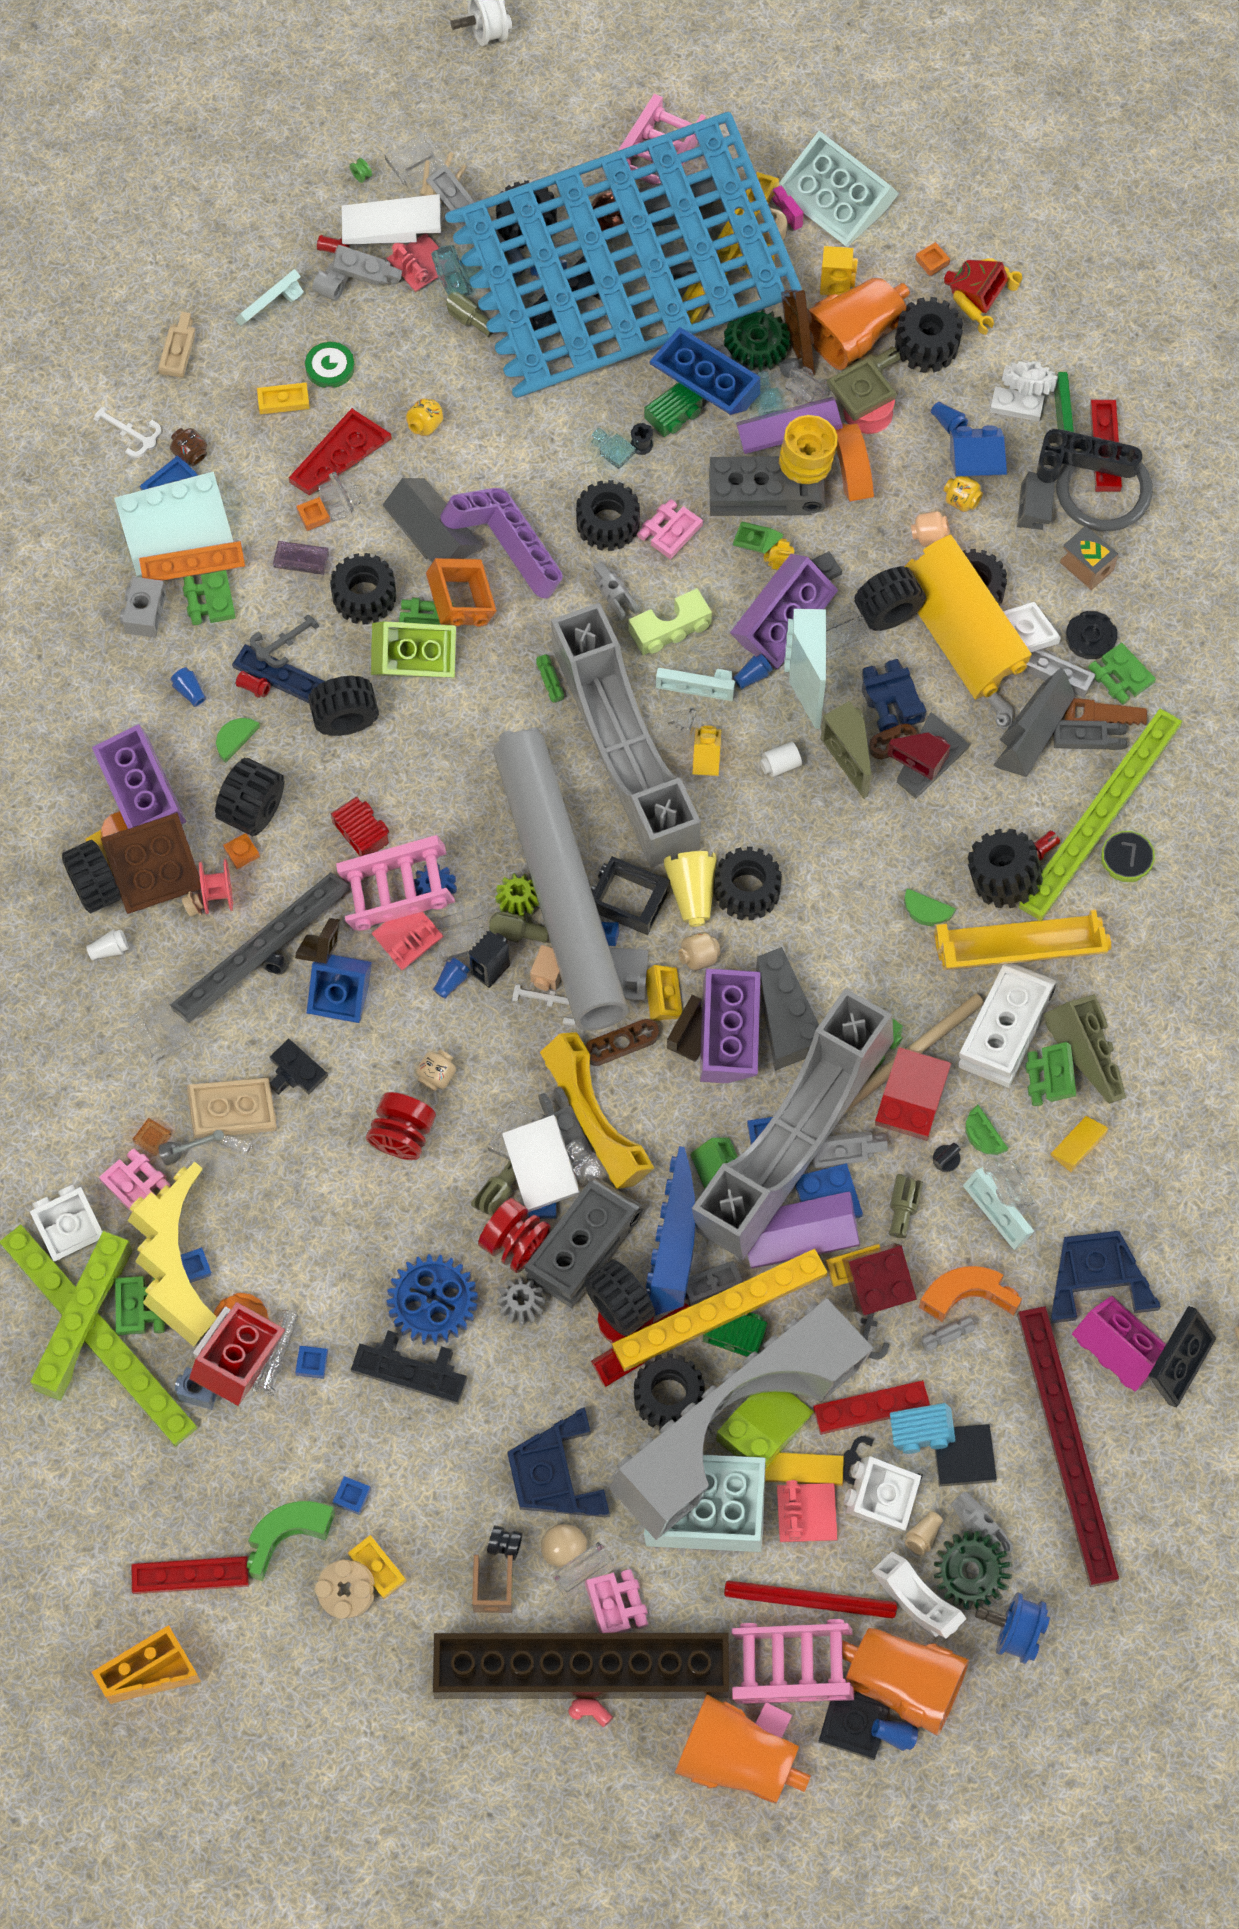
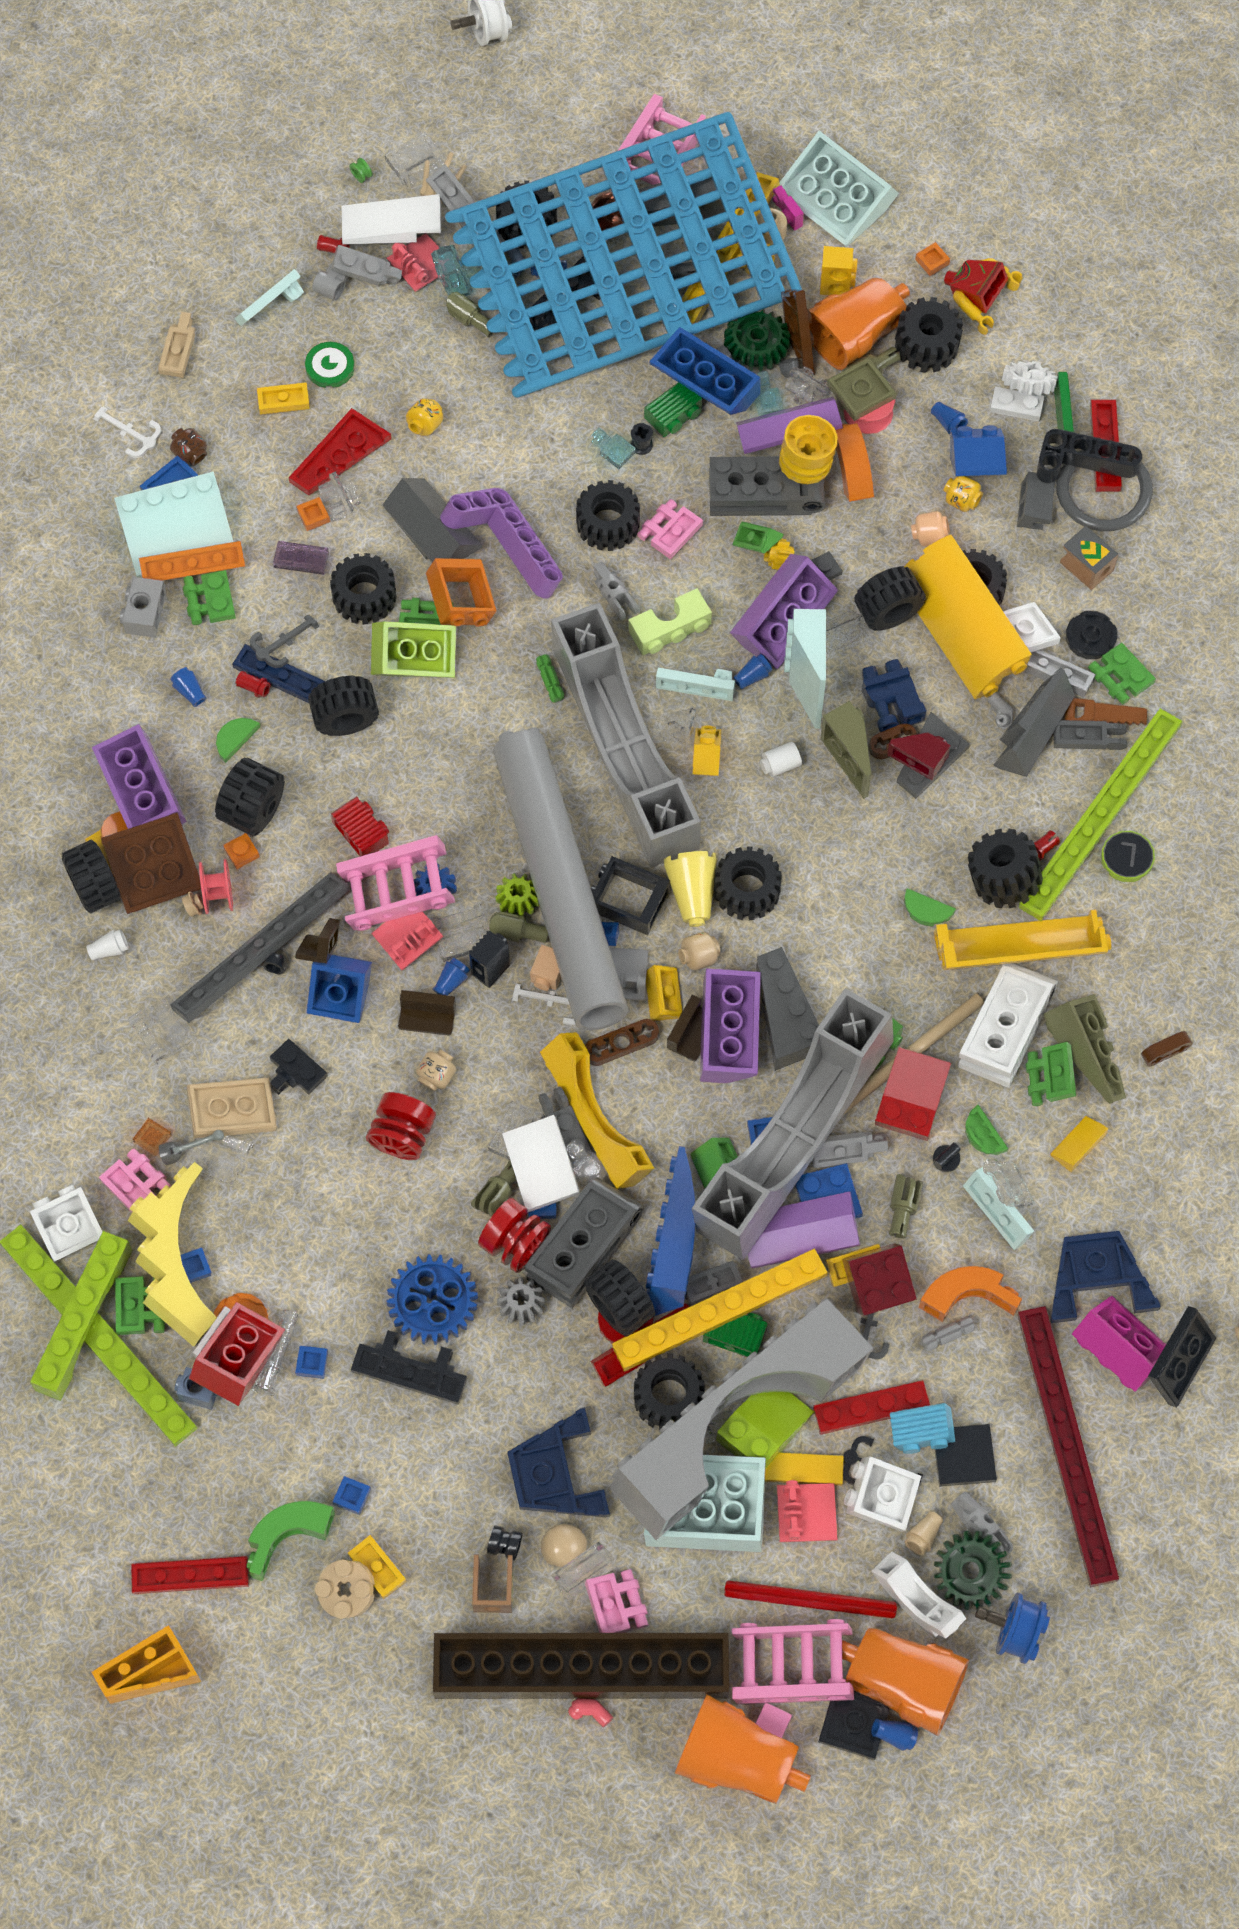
(426, 1012): none -> dark brown panel
(1166, 1048): none -> reddish brown beam

